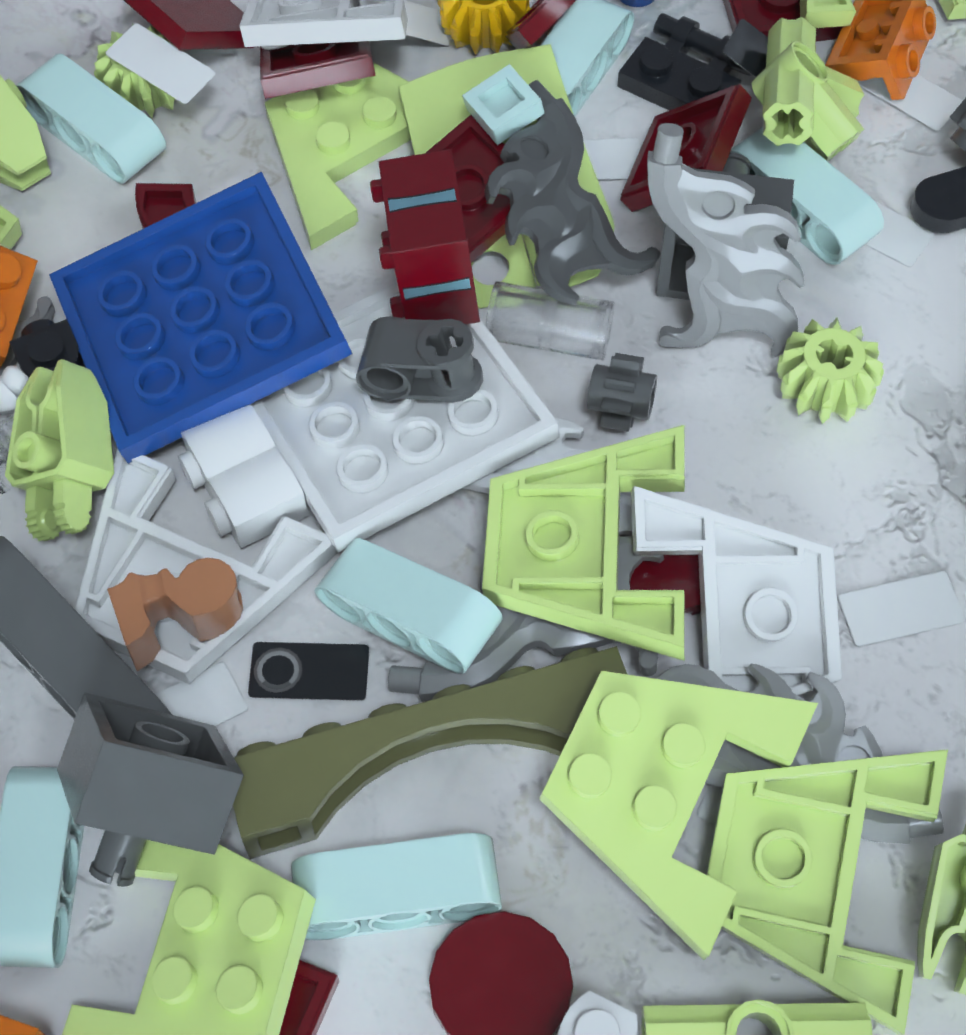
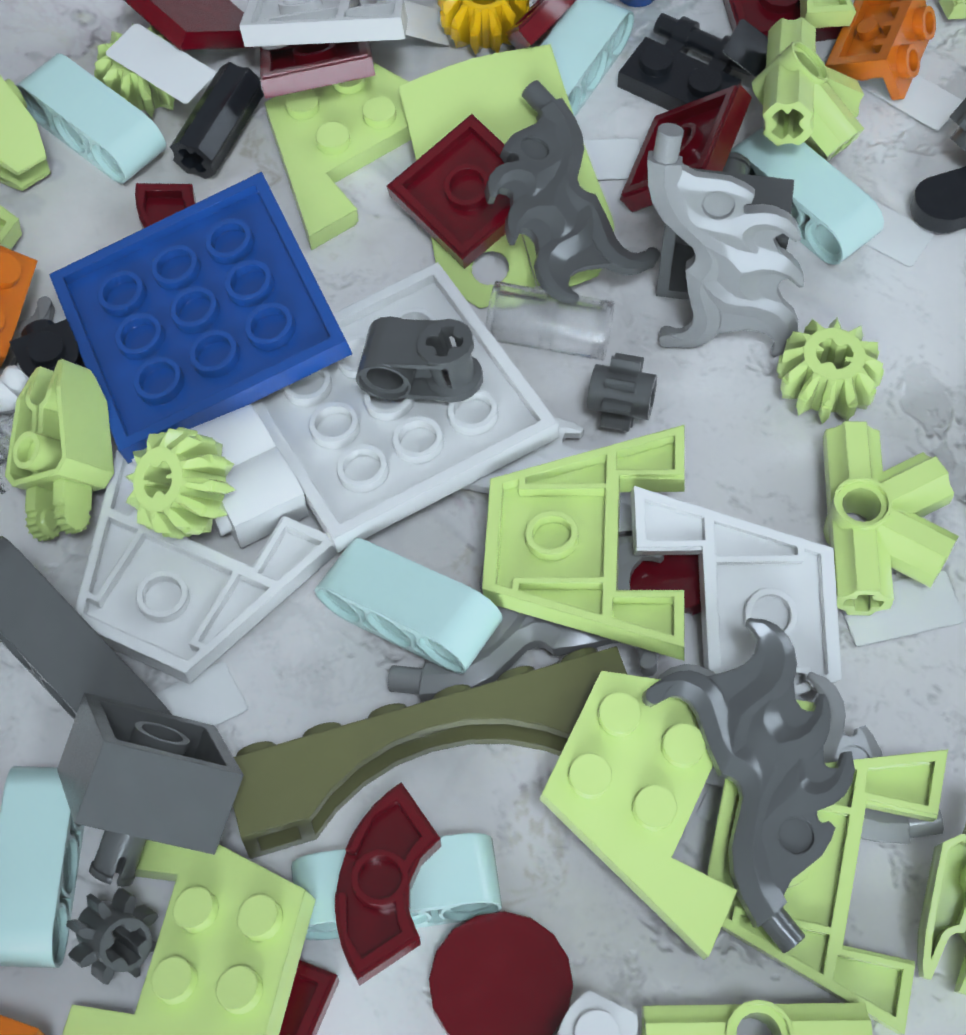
(97, 944): none -> dark grey gear
(179, 483): none -> yellowish green gear
(200, 600): nougat leg -> none
(217, 120): none -> black axle
(309, 671): black sticker -> none
(378, 882): none -> dark red tile
(426, 238): dark red container -> none
(503, 104): light aqua plate -> none
(778, 765): none -> dark grey piece
(894, 510): none -> yellowish green piece

